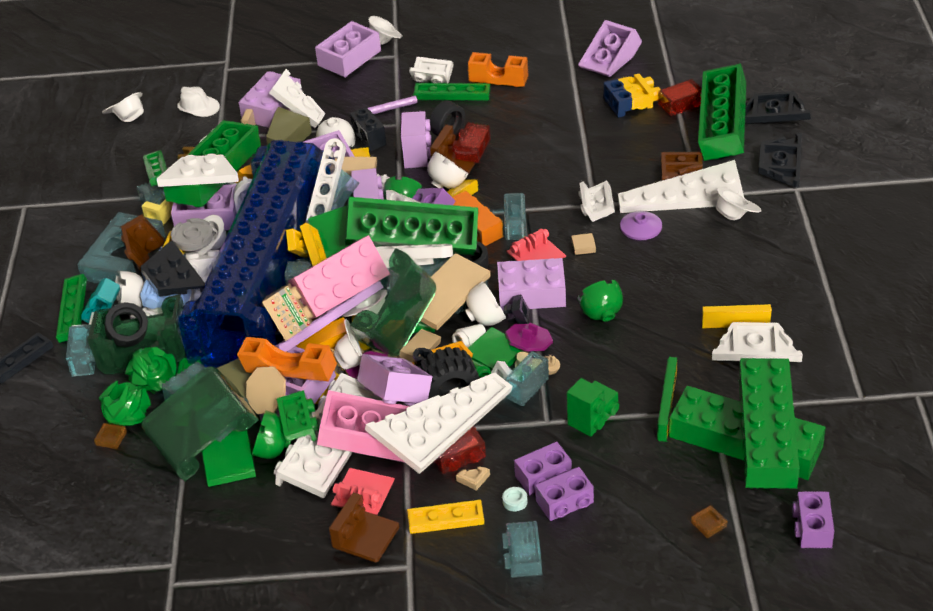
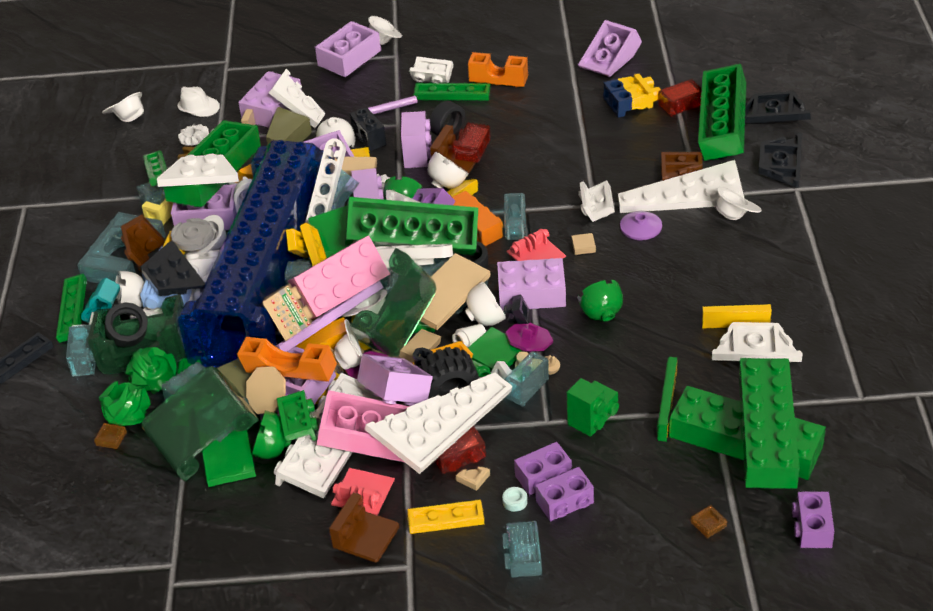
(199, 133): none -> white gear

